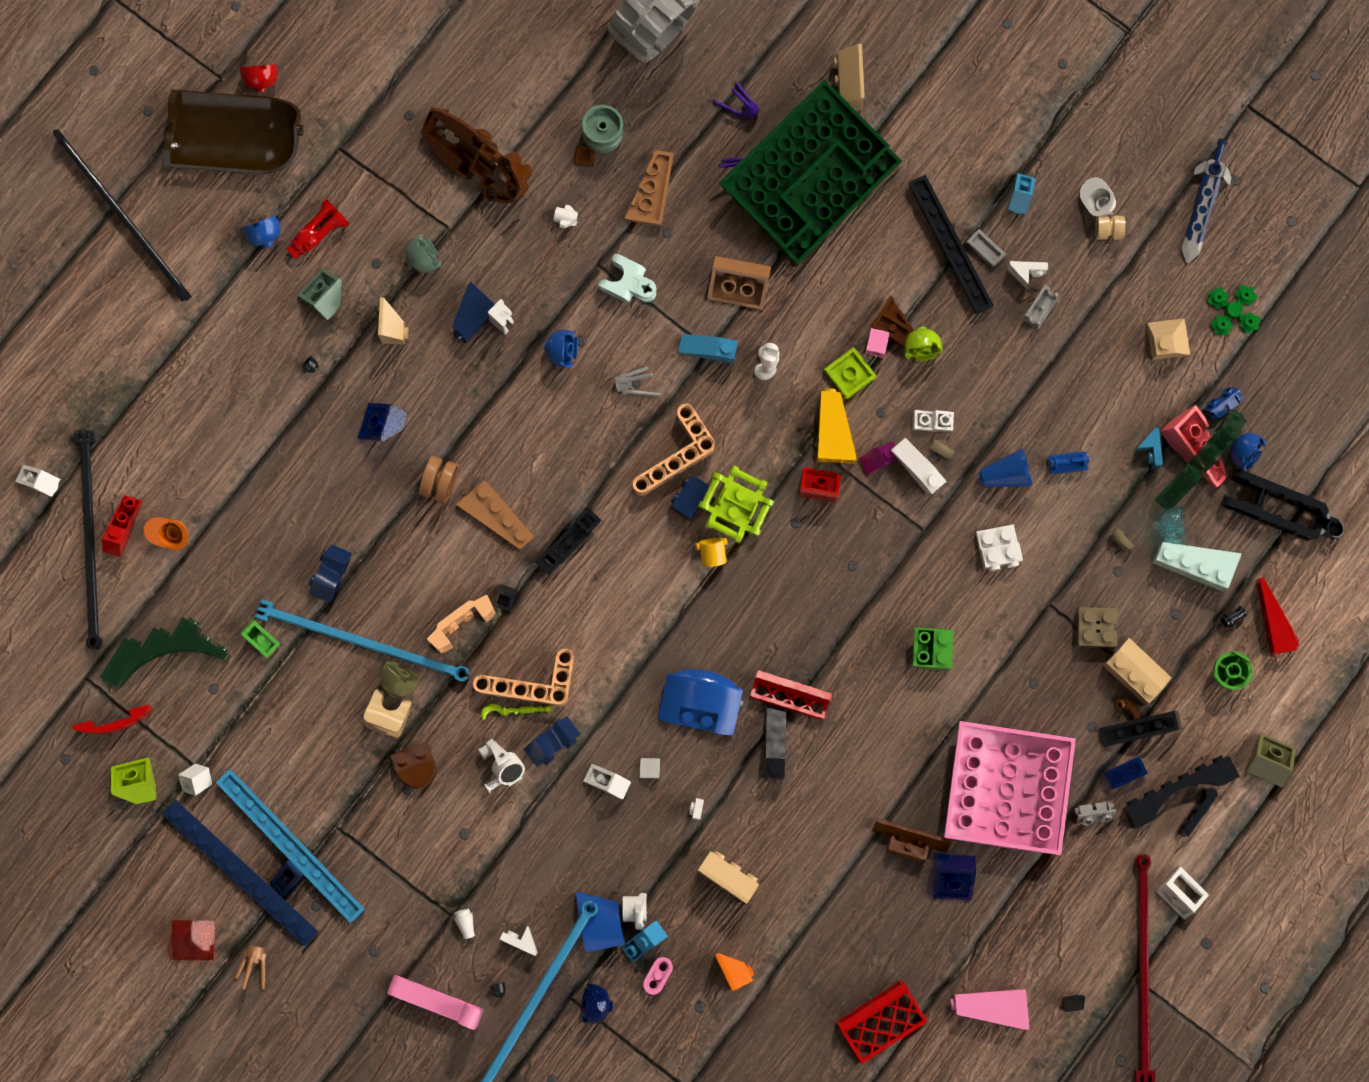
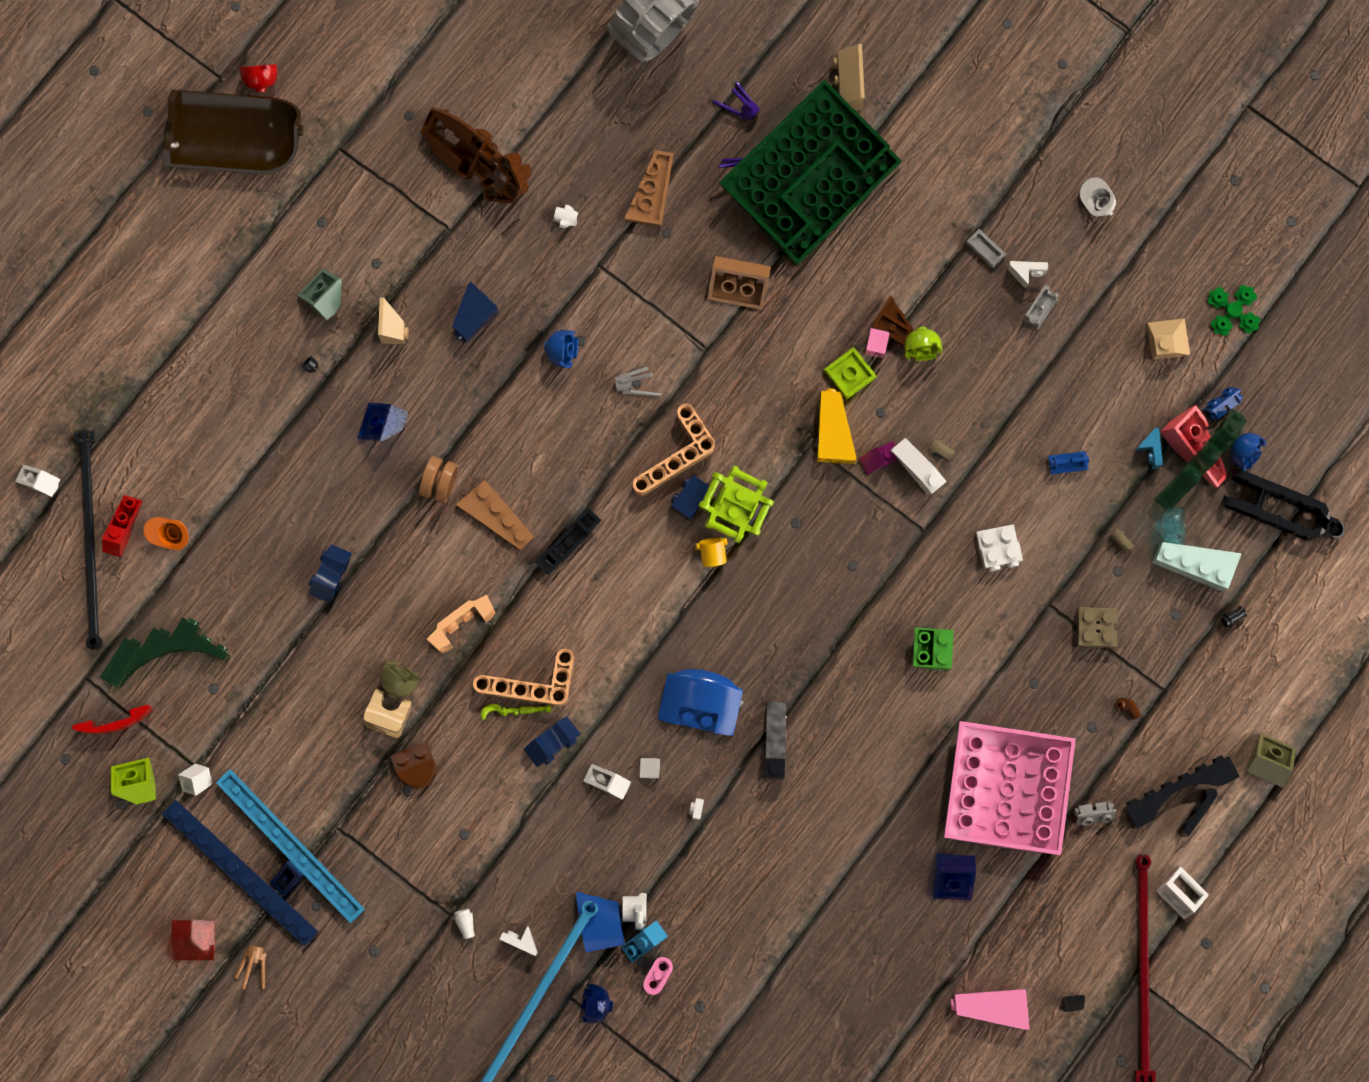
(181, 292): black hinge -> none
(259, 638): bright green slope -> none
(262, 232): blue cylinder -> none
(308, 237): red piece -> none
(357, 640): dark azure hinge -> none
(422, 255): sand green cylinder -> none
(435, 1001): bright pink beam -> none
(498, 990): black hinge -> none
(499, 316): white hinge -> none
(505, 597): black slope -> none
(506, 766): white piece -> none
(584, 156): reddish brown tile -> none
(602, 128): sand green wheel -> none
(631, 283): light aqua piece -> none
(708, 348): dark azure slope -> none
(728, 877): tan slope -> none
(734, 971): orange slope -> none
(769, 358): white piece -> none
(793, 689): red fence -> none
(820, 485): red slope -> none
(876, 1005): red fence -> none
(910, 842): reddish brown bracket -> none
(932, 420): white slope -> none
(950, 244): black plate -> none
(1007, 472): blue cone -> none
(1021, 194): dark azure slope -> none
(1109, 227): tan wheel -> none
(1125, 773): clear blue plate -> none
(1137, 672): tan slope -> none
(1141, 728): black slope -> none
(1205, 199): sword -> none
(1232, 671): bright green cylinder -> none
(1277, 627): red slope -> none

